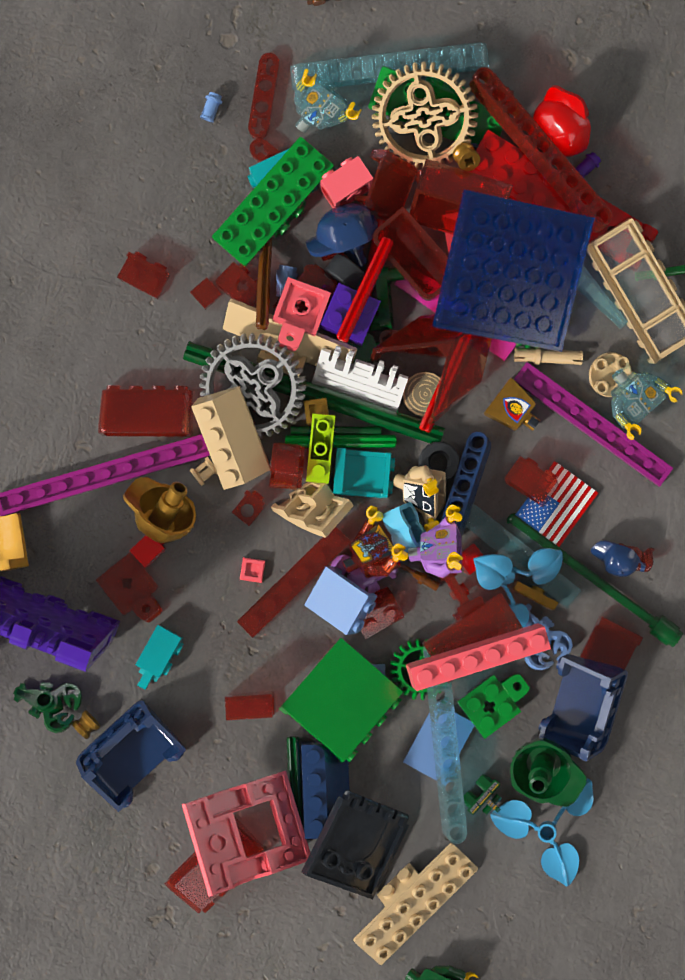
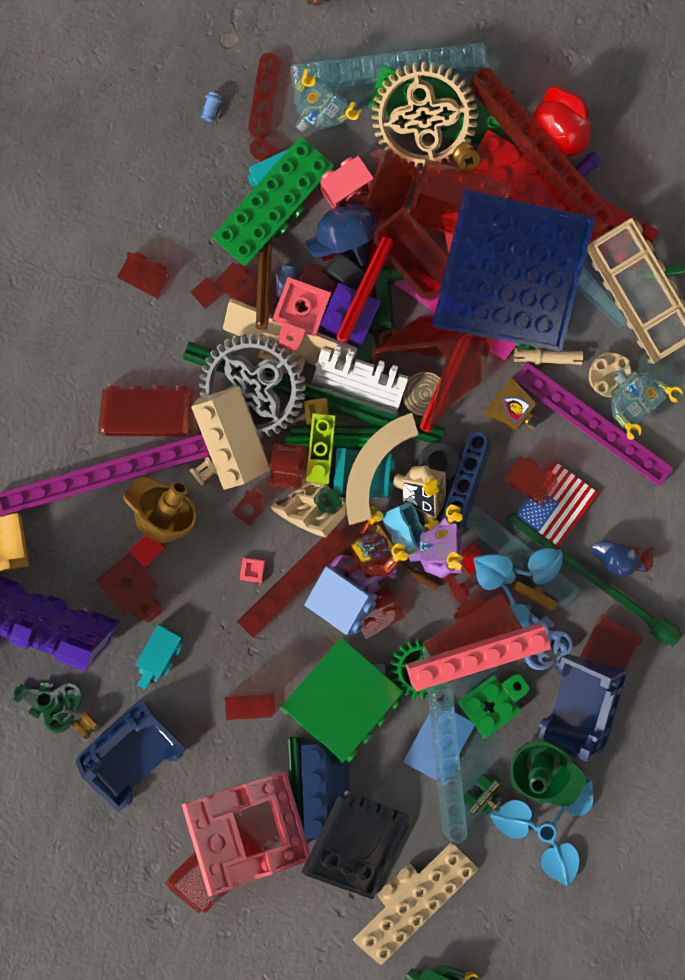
(327, 501): none -> dark green plant
(367, 462): none -> tan tile

